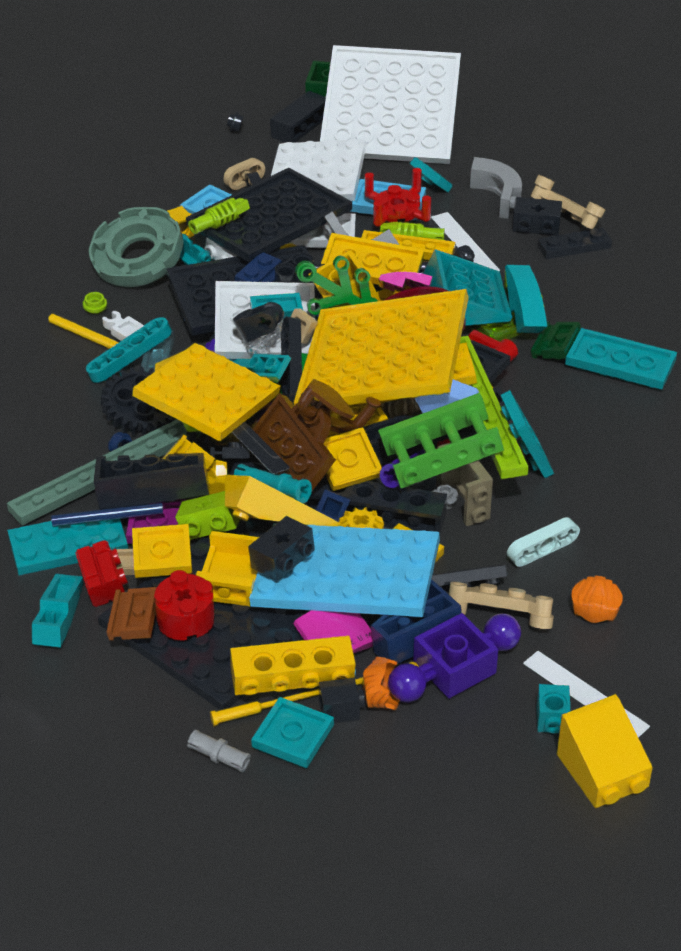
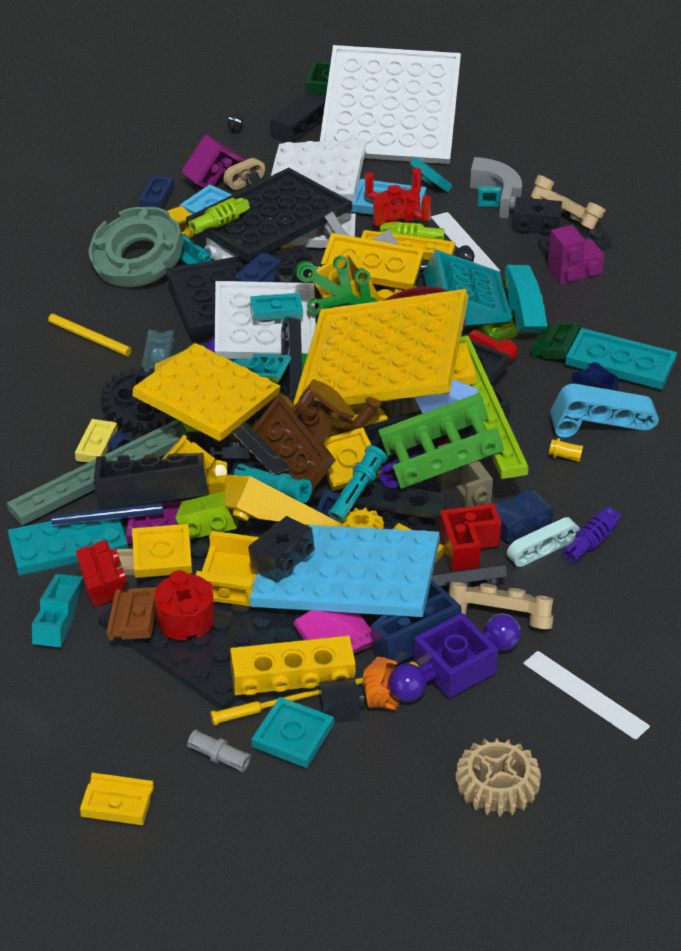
(94, 302): lime plate -> none
(95, 440): none -> light yellow plate
(117, 799): none -> yellow plate
(120, 327): white plate -> none
(149, 336): teal beam -> none
(156, 191): none -> dark blue plate
(210, 161): none -> magenta brick
(258, 321): black piece -> none
(262, 344): clear plate -> none
(307, 324): tan tile -> none
(363, 473): none -> teal pin
(398, 280): dark pink slope -> none
(451, 494): light grey plate -> none
(468, 531): none -> red brick
(489, 196): none -> teal slope
(498, 769): none -> tan gear
(521, 428): teal plate -> none
(523, 515): none -> dark blue brick
(551, 704): teal brick -> none
(565, 450): none -> yellow pin
(573, 256): none -> magenta brick
(592, 534): none -> dark purple hinge
(596, 376): none -> clear blue piece
(596, 599): orange hair -> none
(601, 406): none -> medium azure beam
(603, 752): yellow slope -> none

